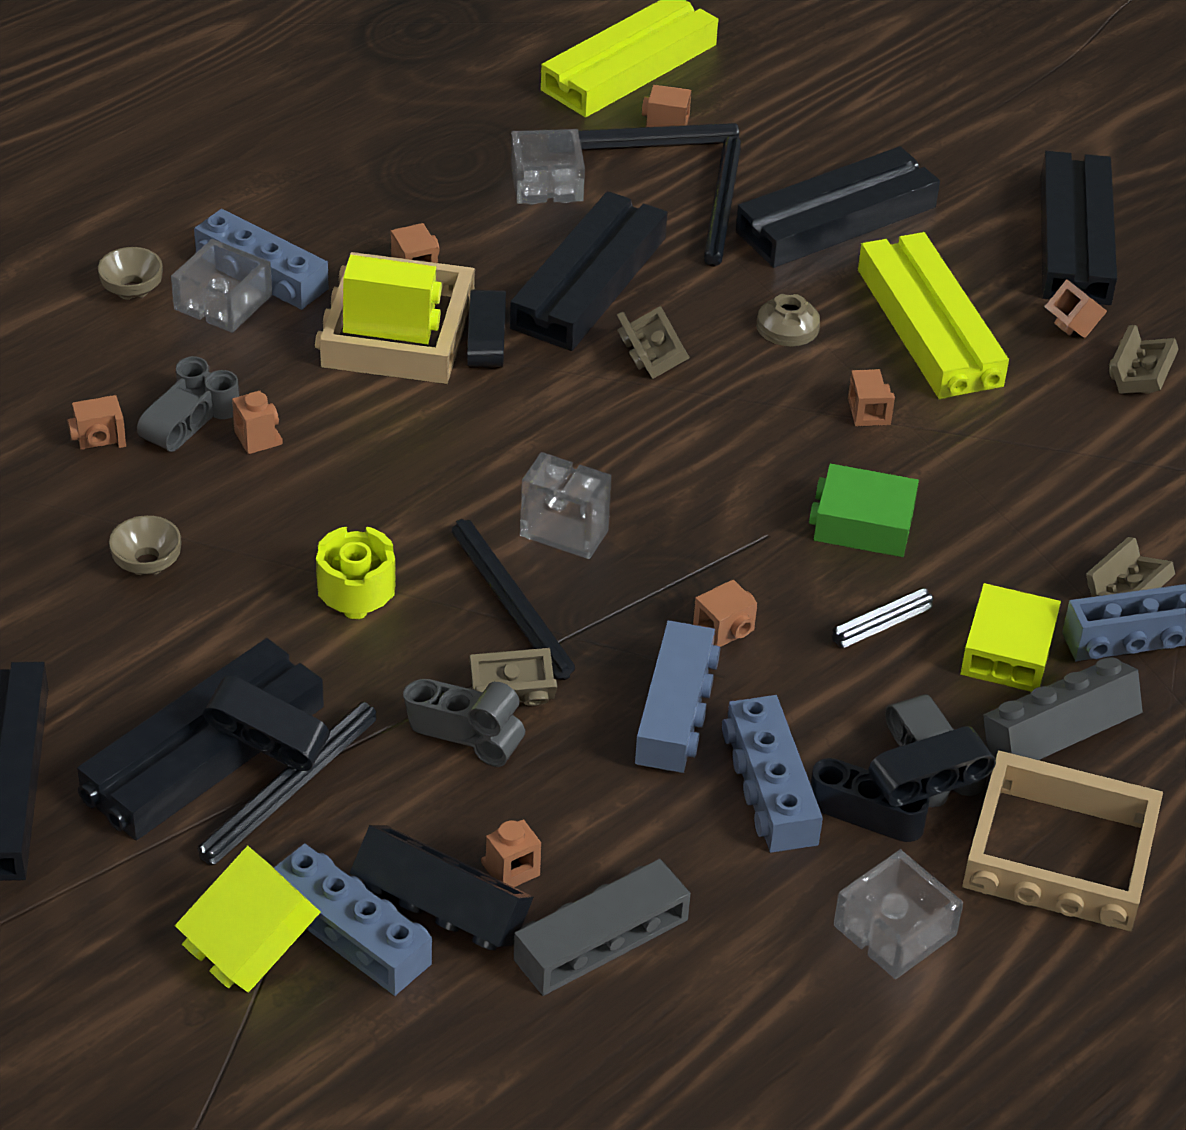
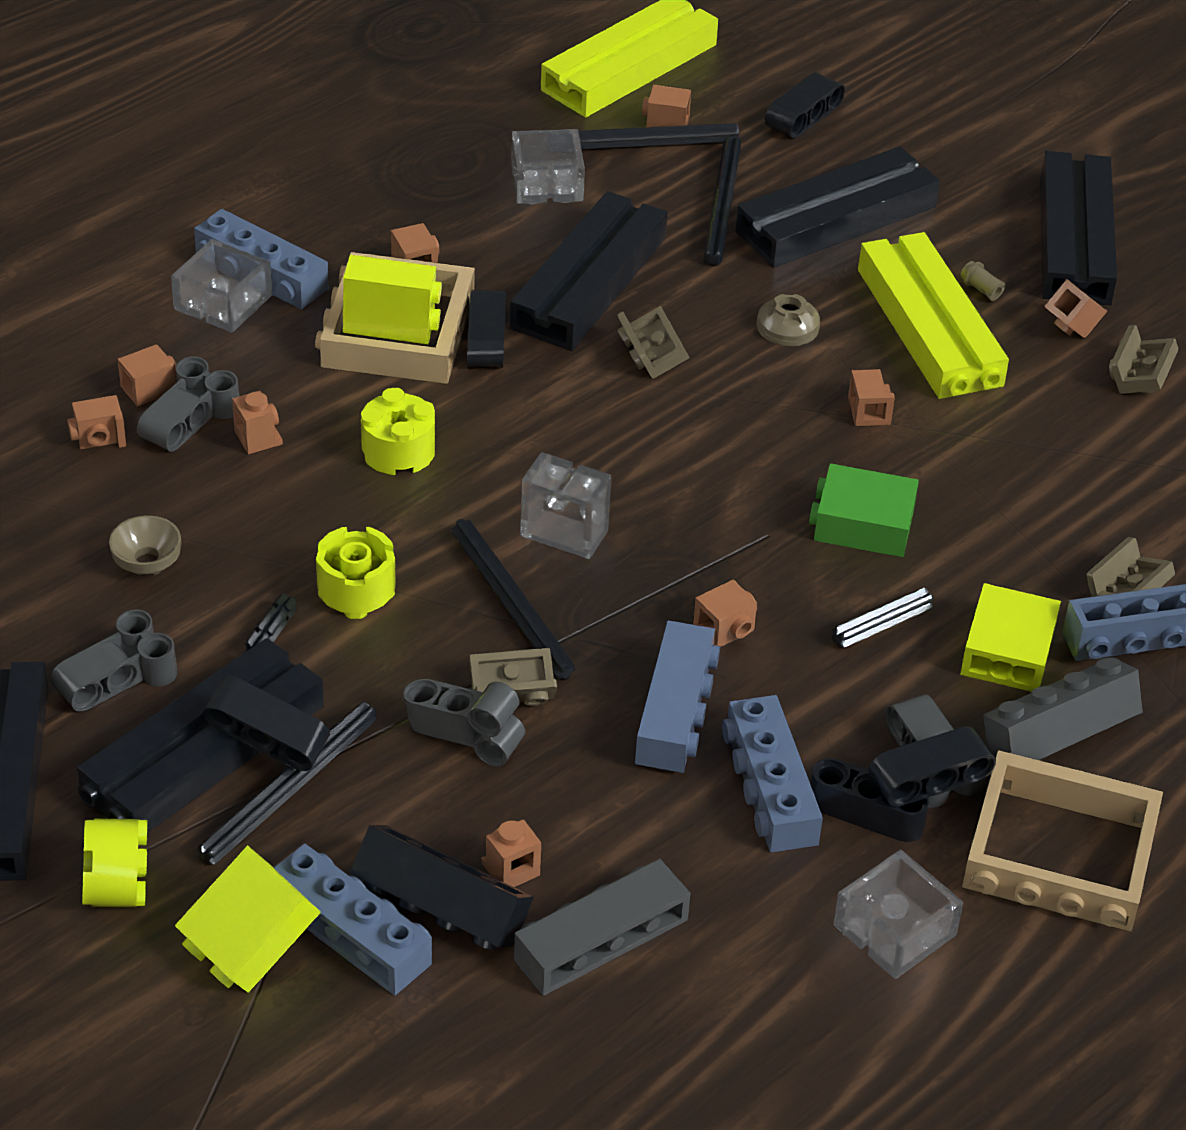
(114, 862): none -> neon yellow brick
(117, 663): none -> dark grey piece
(128, 266): dark tan piece -> none
(146, 374): none -> nougat brick
(272, 621): none -> black axle
(398, 432): none -> neon yellow brick
(804, 105): none -> black beam
(976, 276): none -> dark tan pin

